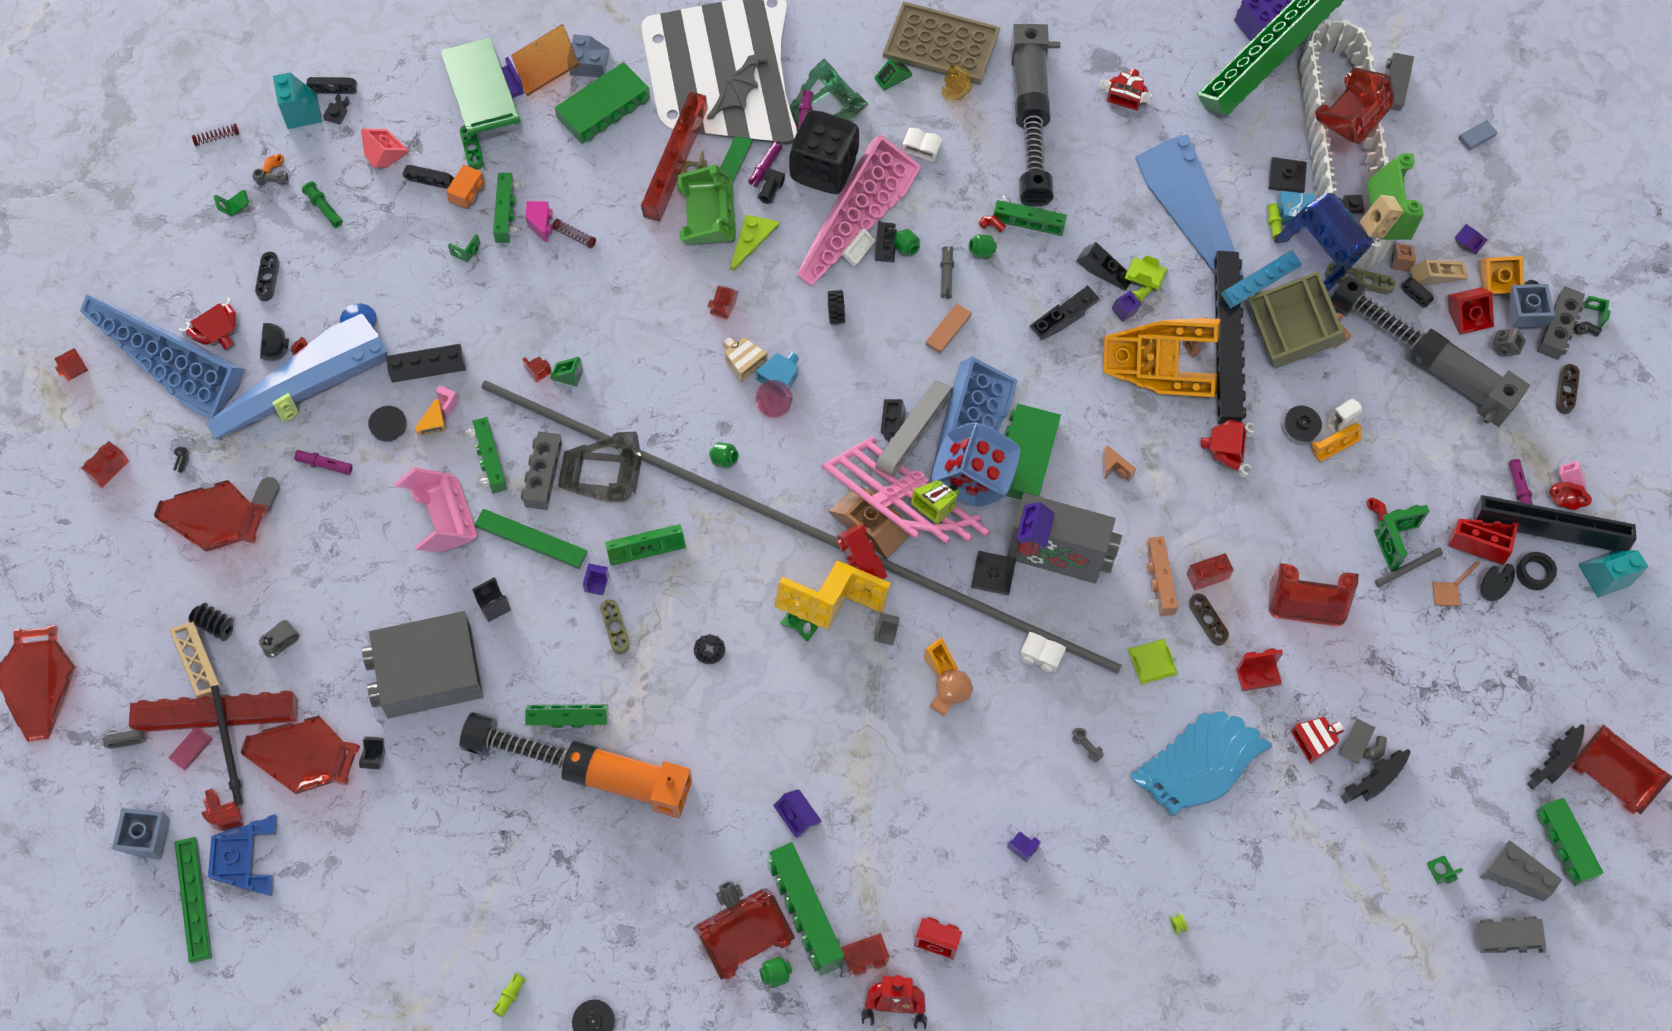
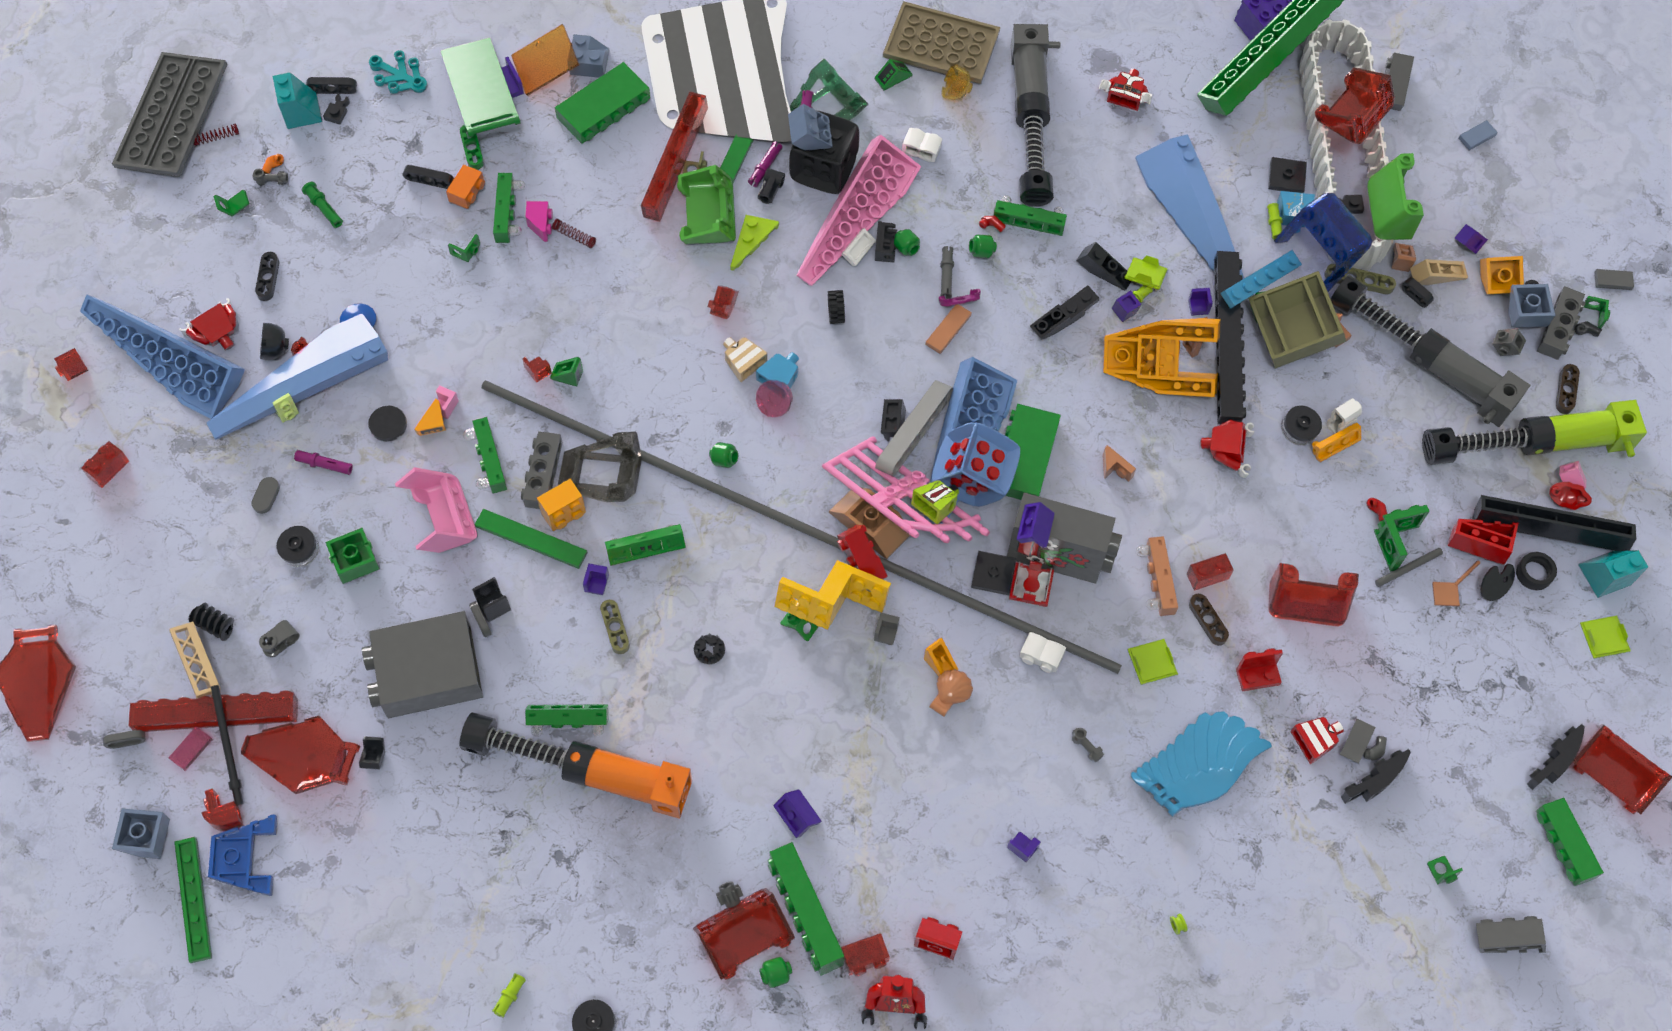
(170, 114): none -> dark grey plate
(181, 460): black arm -> none
(212, 516): clear red windscreen -> none
(297, 546): none -> black piece
(352, 555): none -> green brick
(377, 64): none -> teal plant
(381, 147): coral slope -> none
(425, 363): black brick -> none
(480, 619): none -> dark grey tile
(561, 505): none -> light orange brick
(738, 85): dark grey animal -> none
(809, 129): none -> sand blue slope
(973, 296): none -> magenta piece
(1031, 583): none -> piece
(1200, 301): none -> dark purple panel
(1381, 216): tan brick -> none
(1471, 310): red slope -> none
(1521, 872): dark grey wedge -> none
(1523, 493): magenta pin -> none
(1605, 636): none -> lime piece
(1614, 279): none -> dark grey tile
(1616, 427): none -> piece

